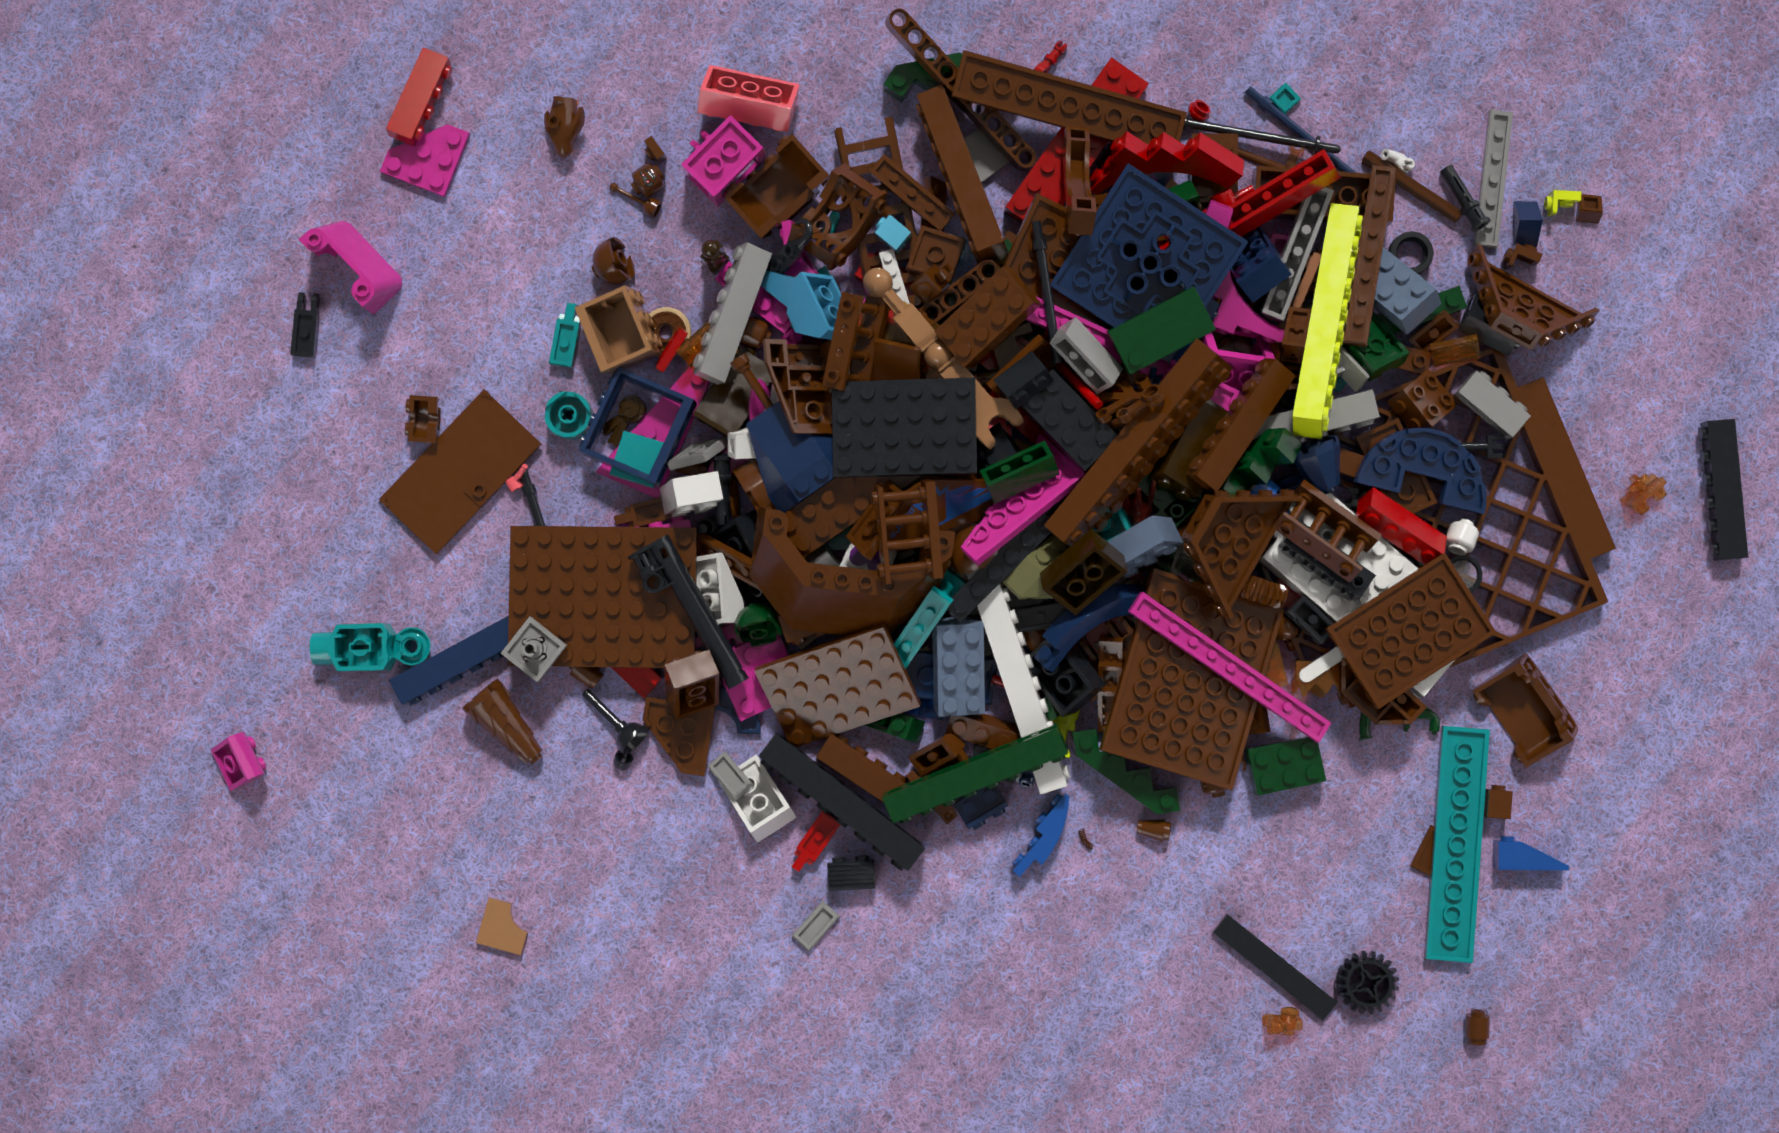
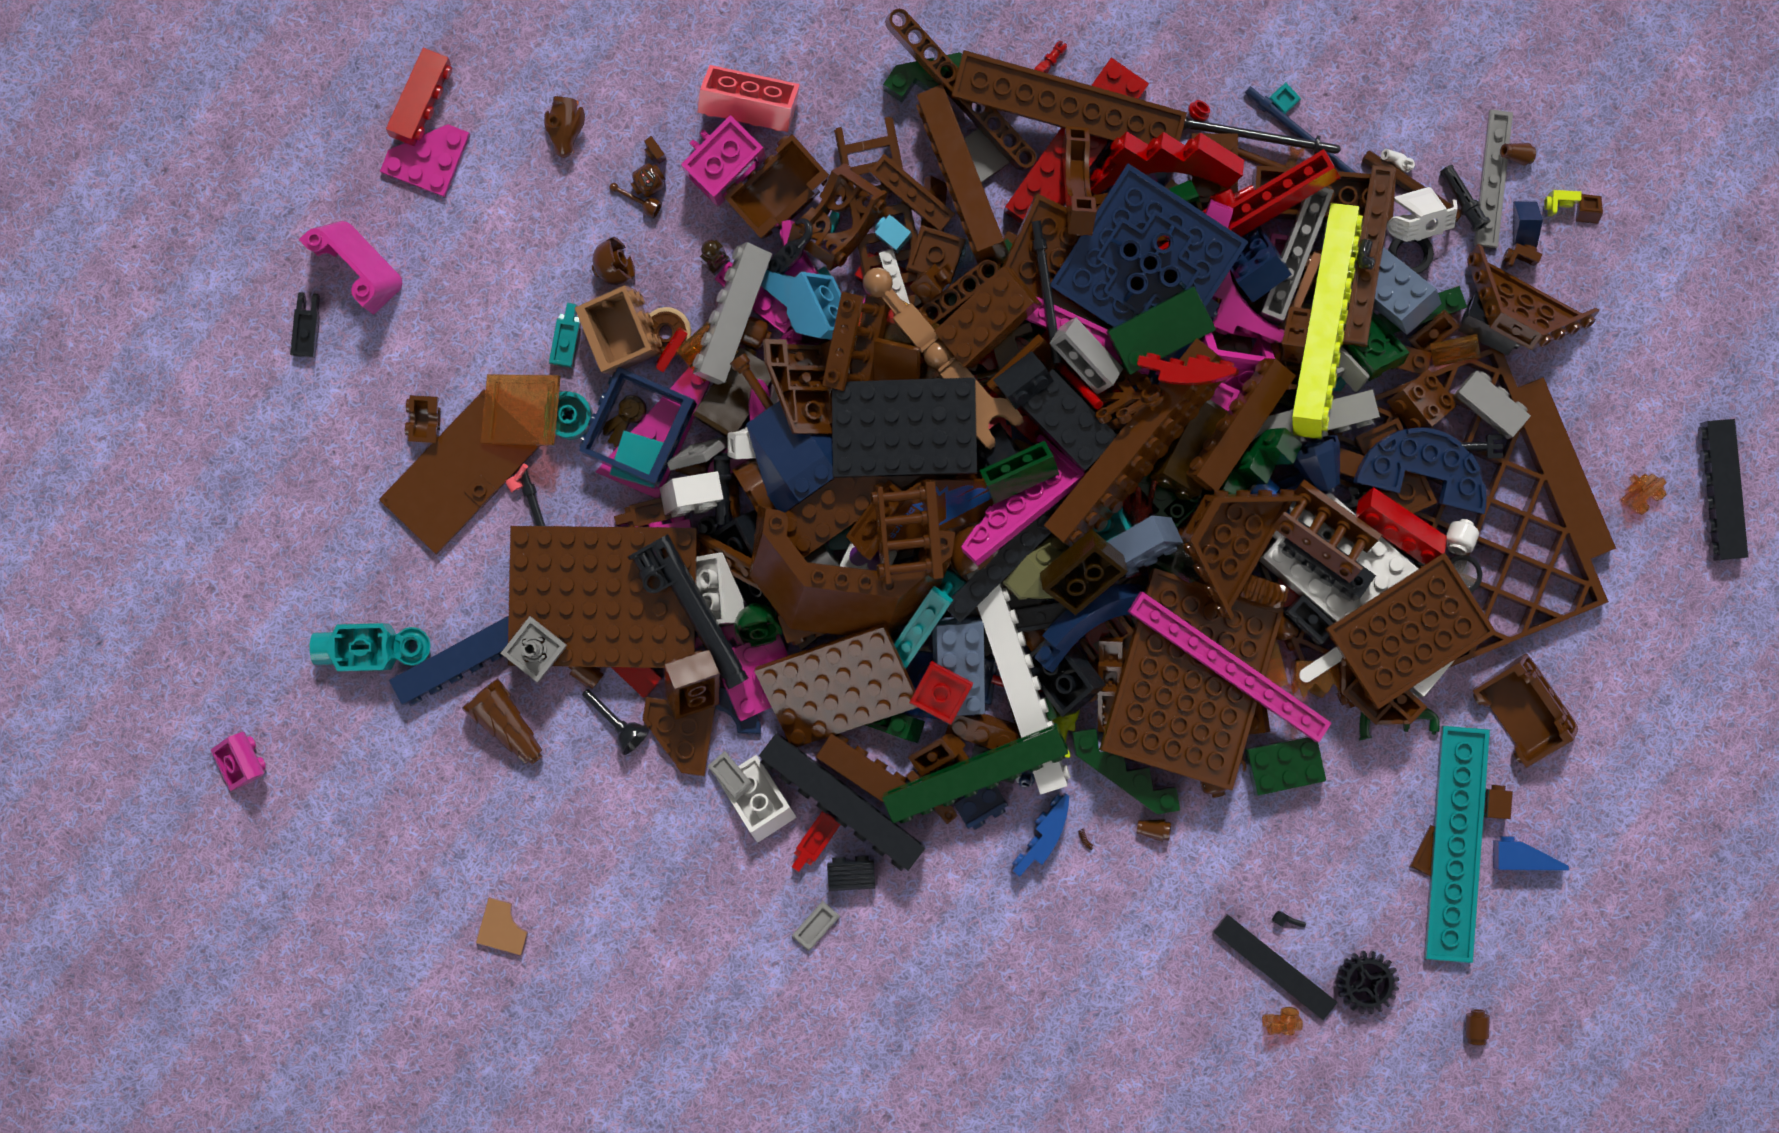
(520, 409): none -> clear orange piece
(622, 765): black hinge -> none
(941, 692): none -> red tile
(1197, 372): none -> red slope
(1281, 918): none -> black hand
(1363, 258): none -> black arm
(1421, 223): none -> white piece
(1519, 152): none -> reddish brown cone

